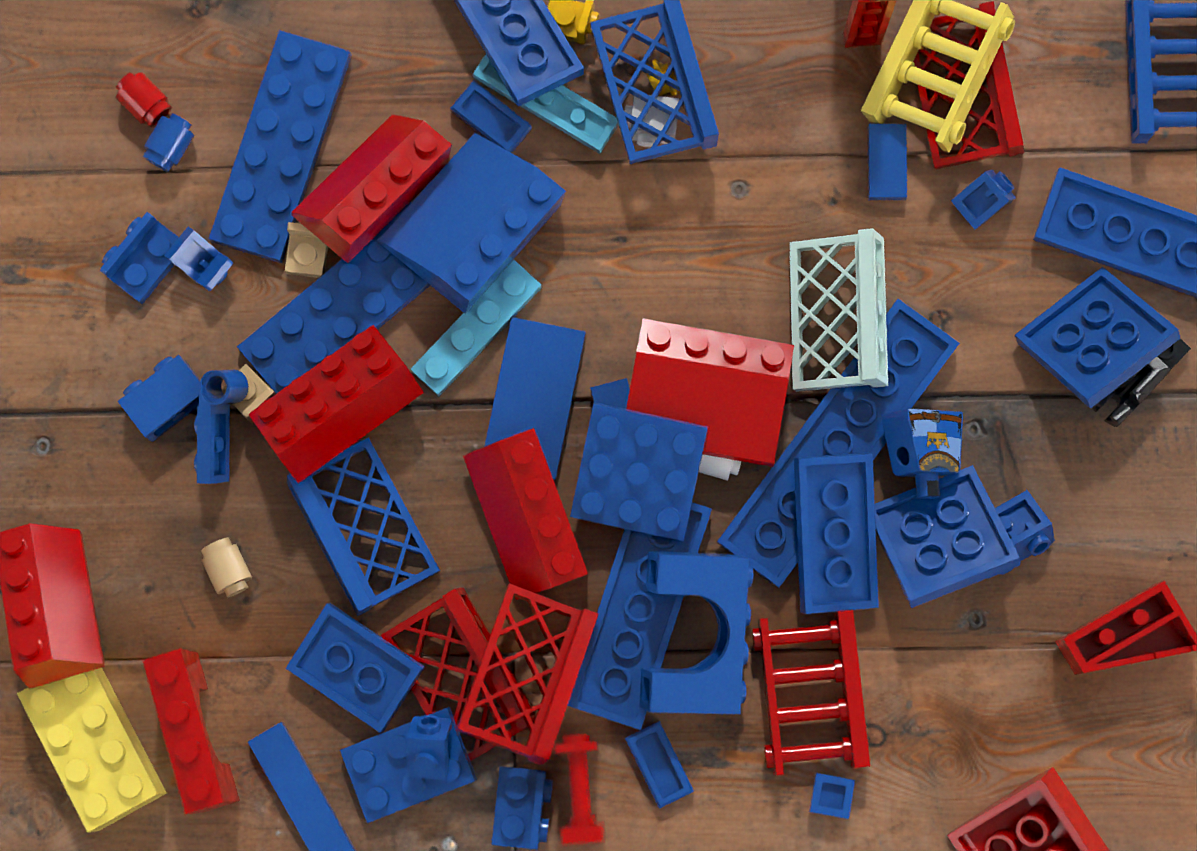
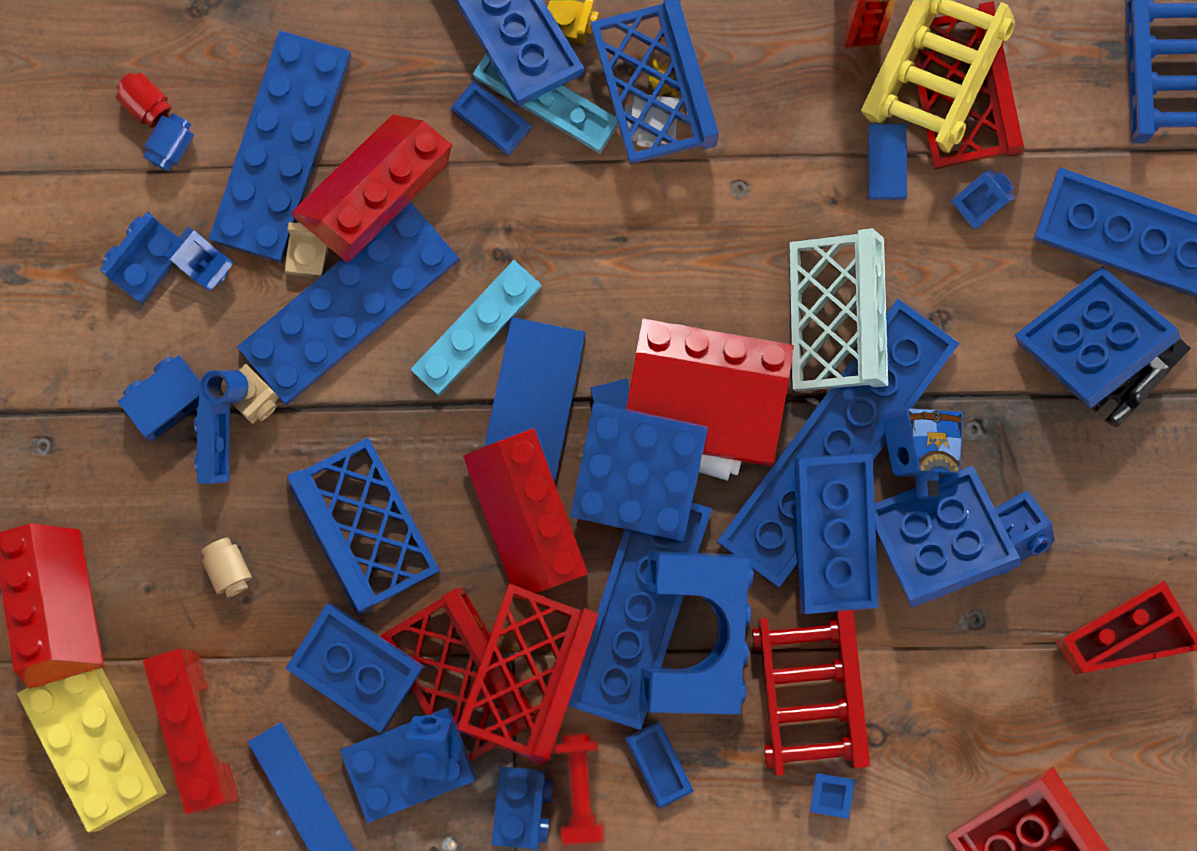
(336, 403): red brick -> none
(473, 220): blue slope -> none

